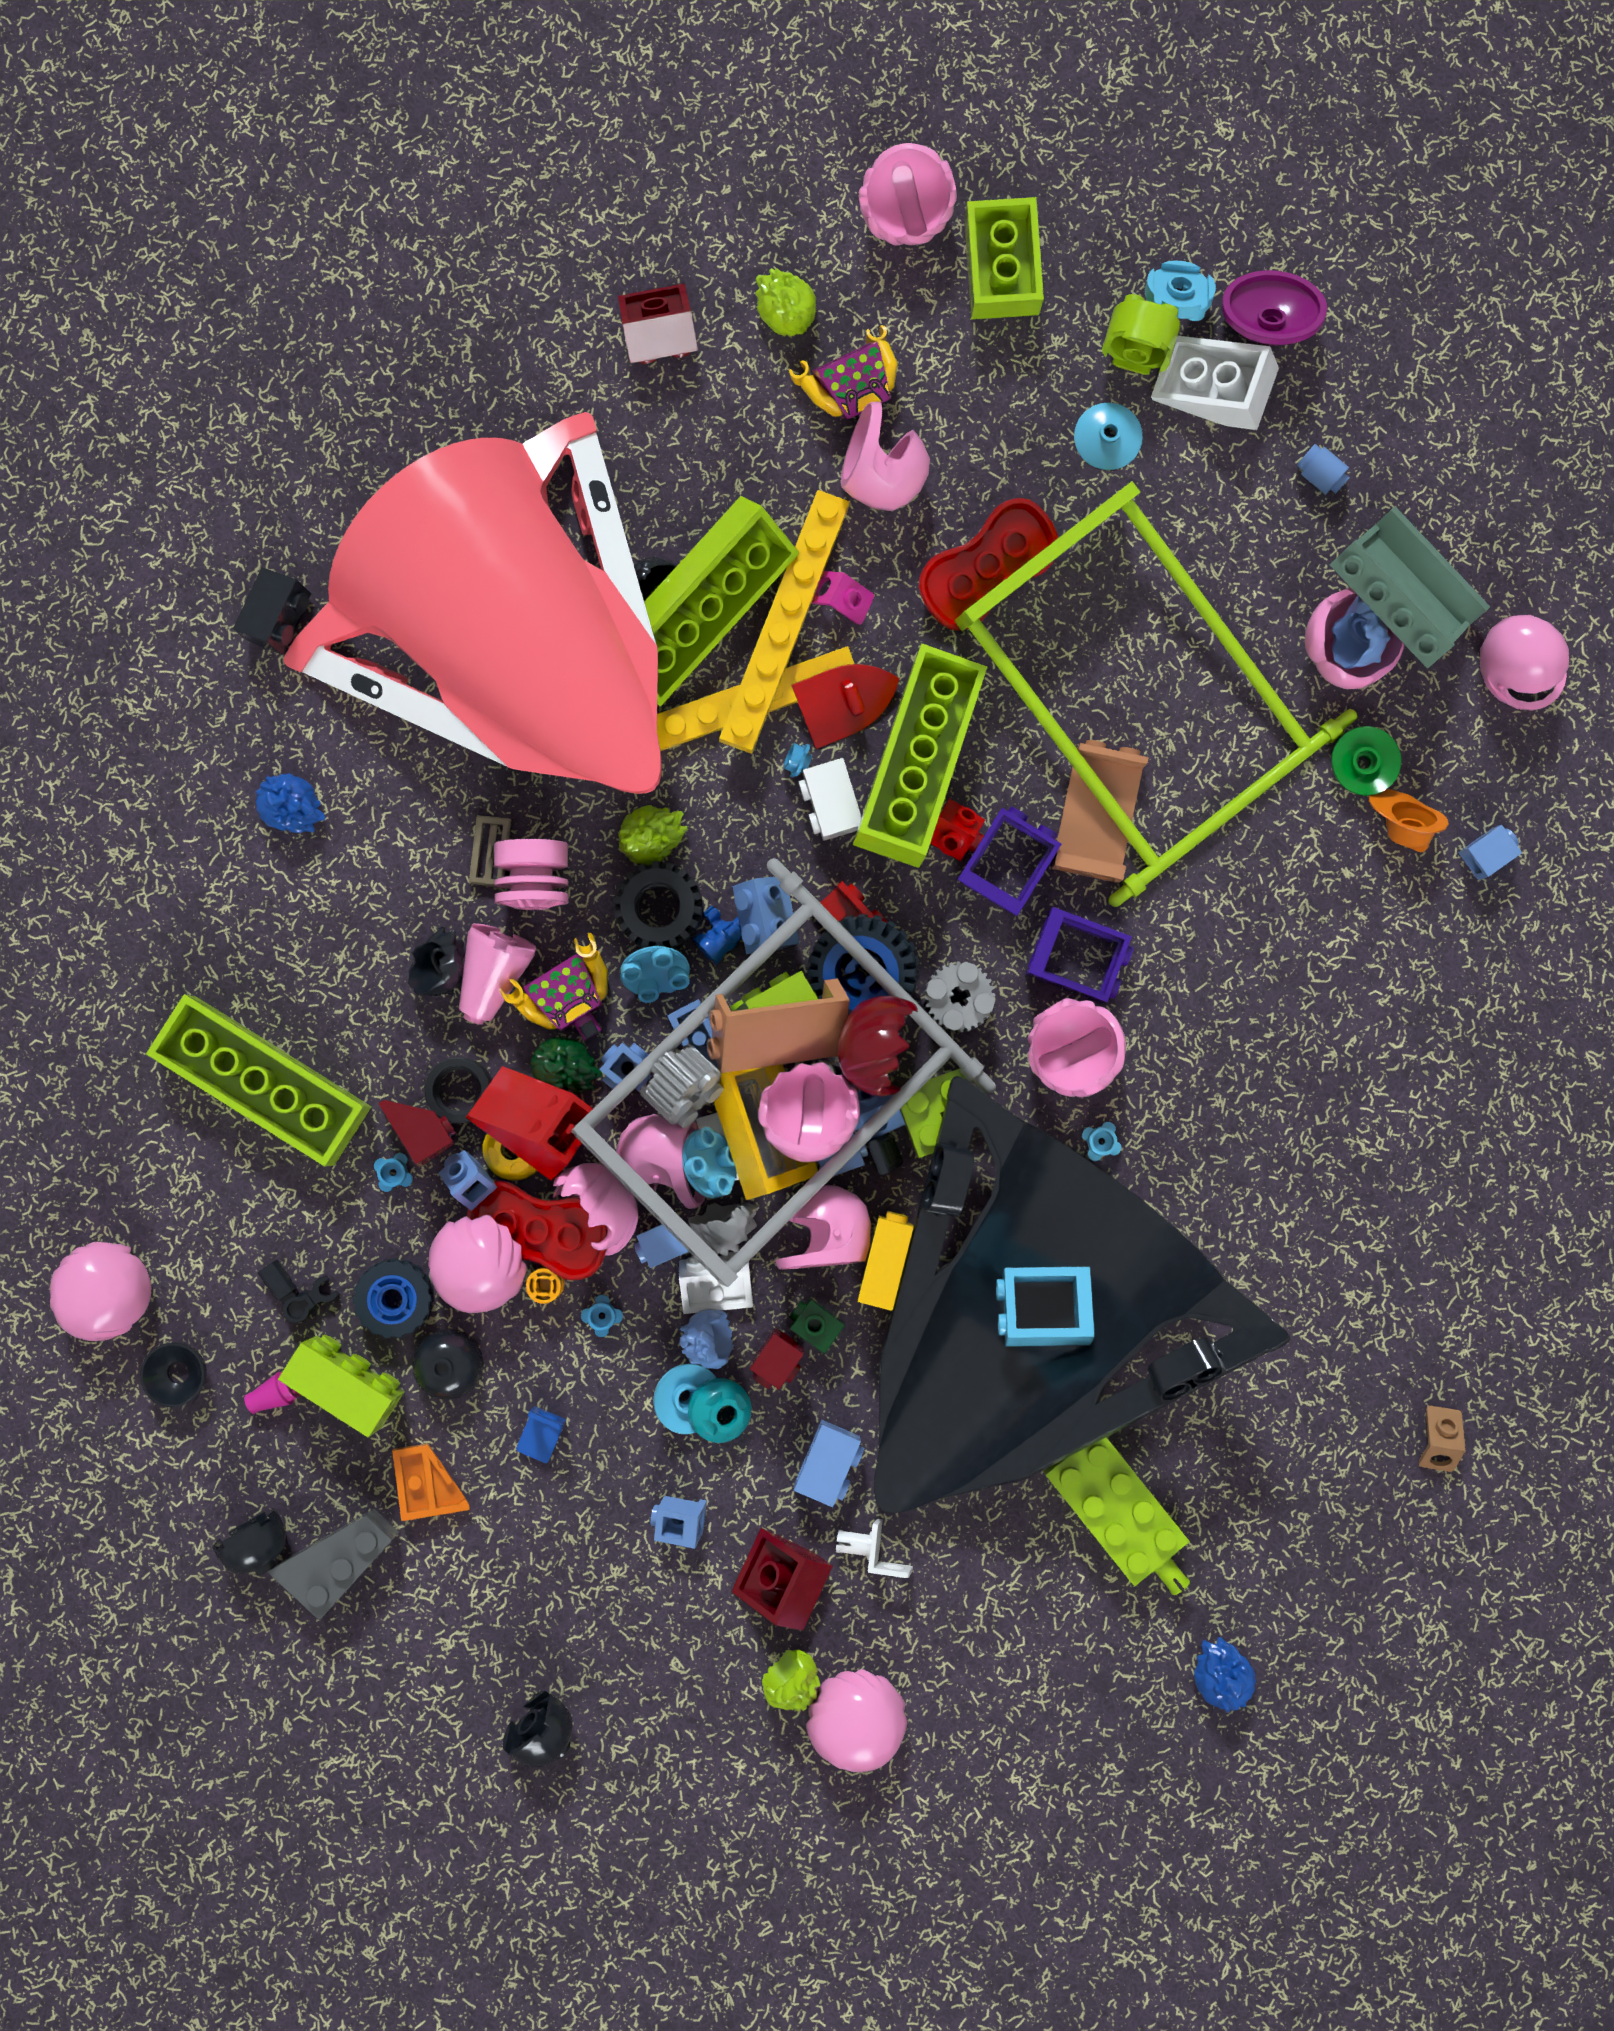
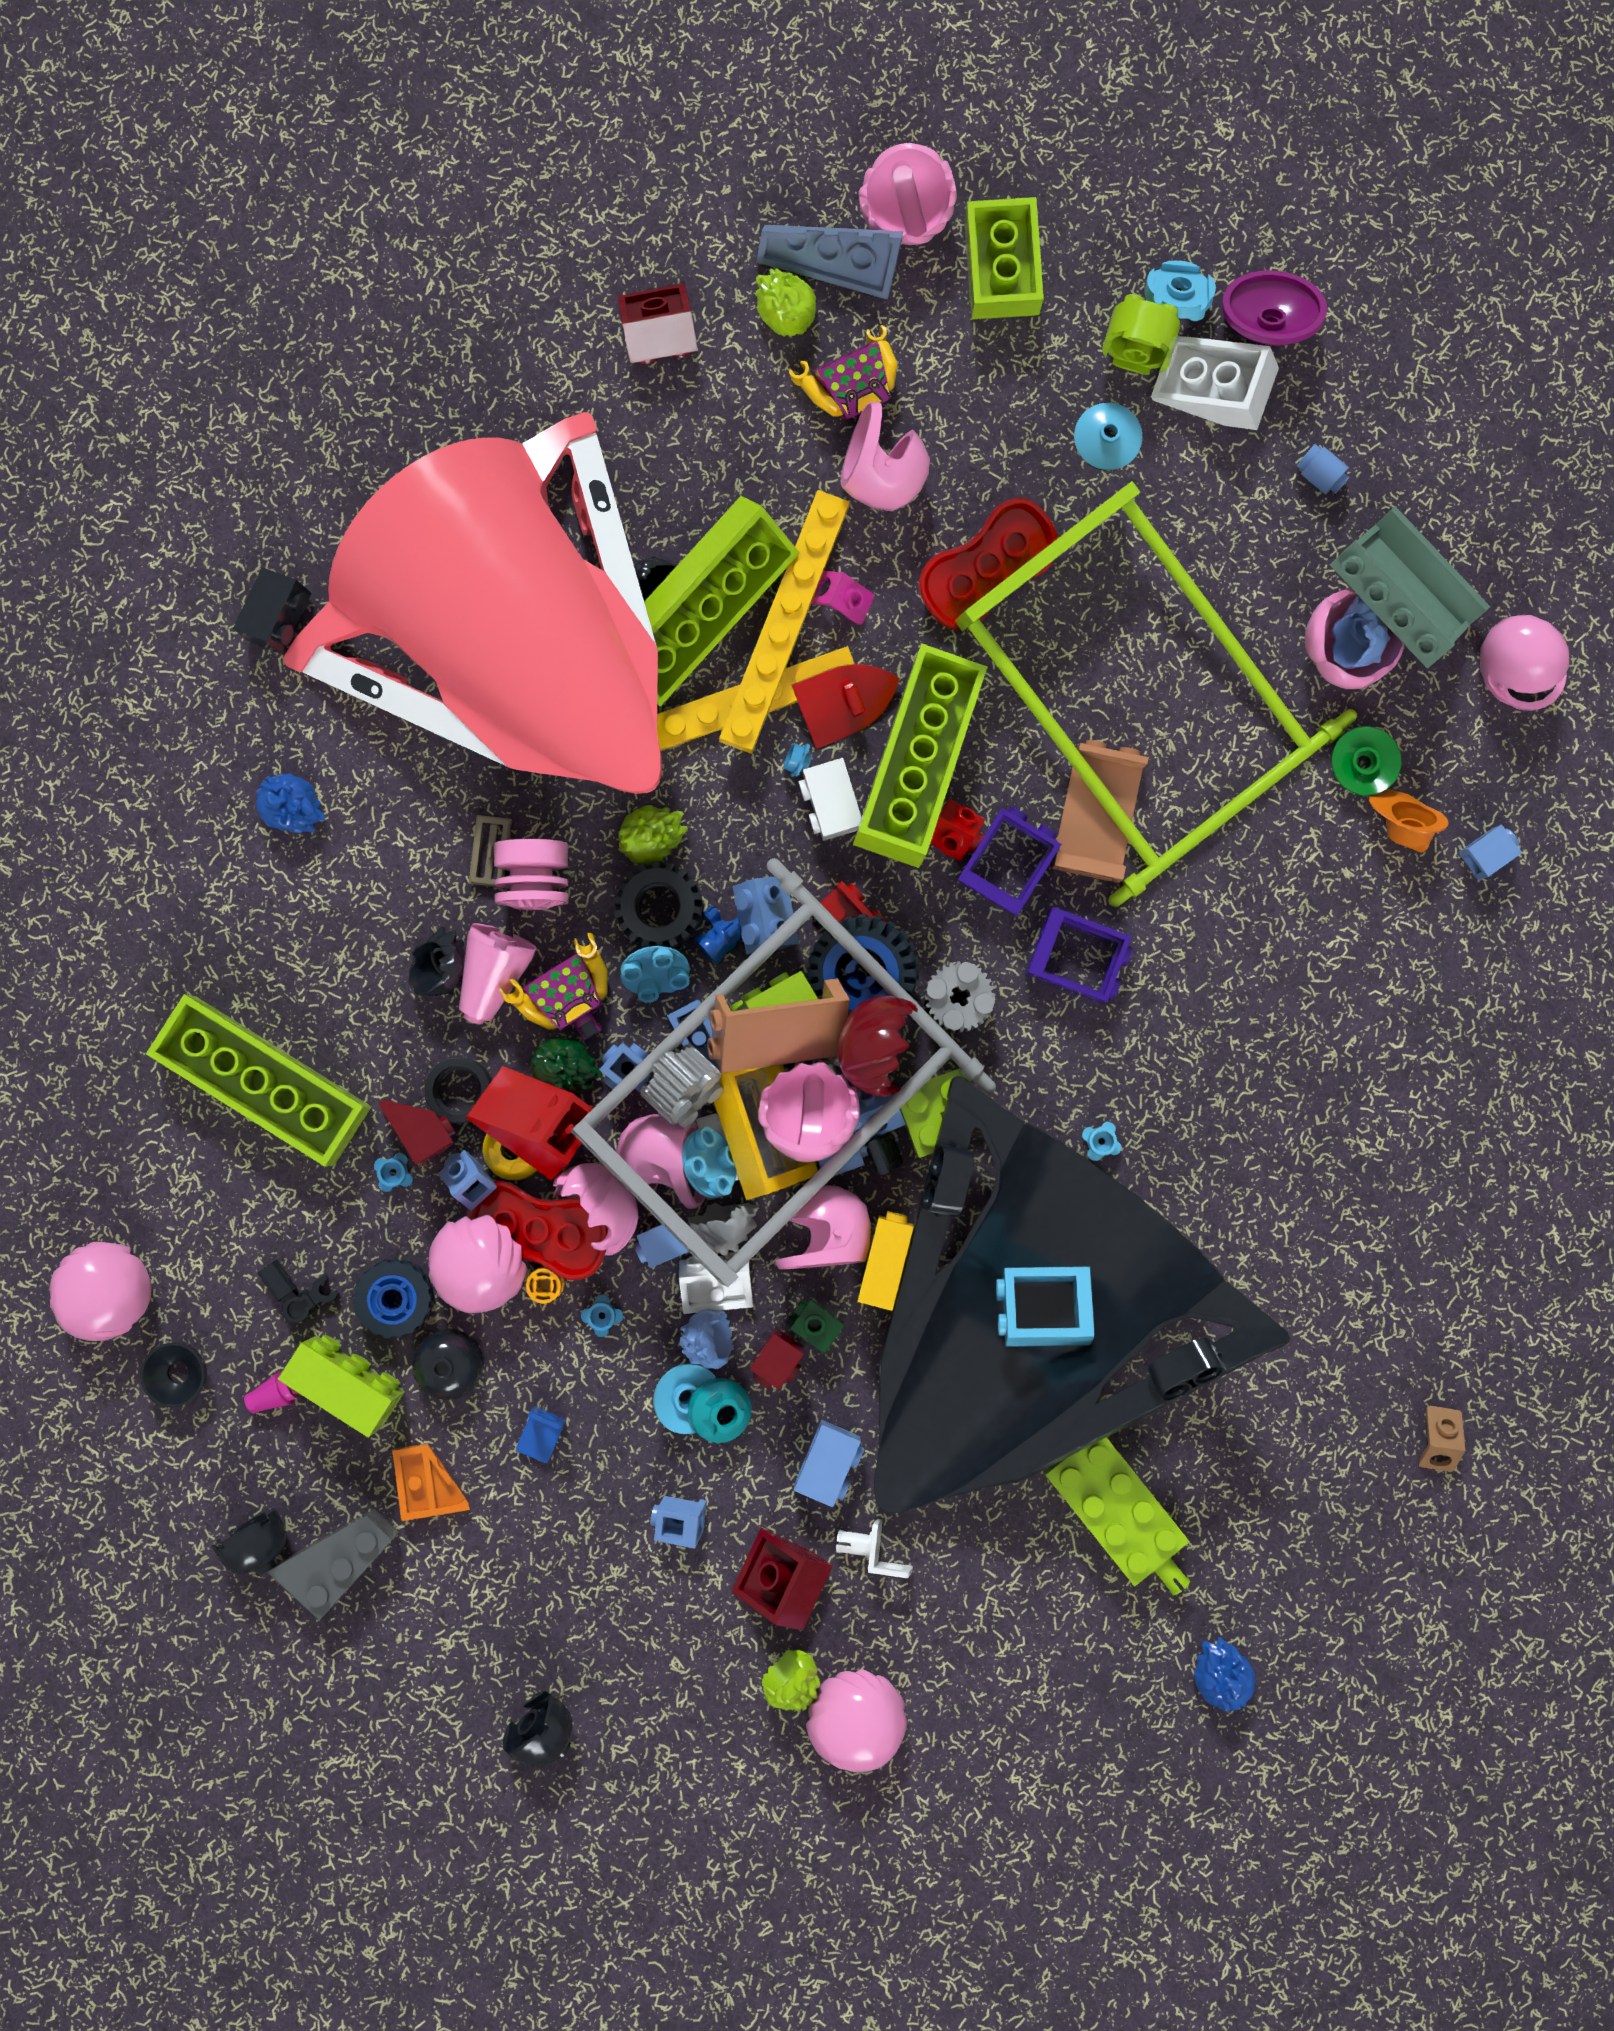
(839, 256): none -> sand blue wing
(1090, 1060): bright pink piece -> none

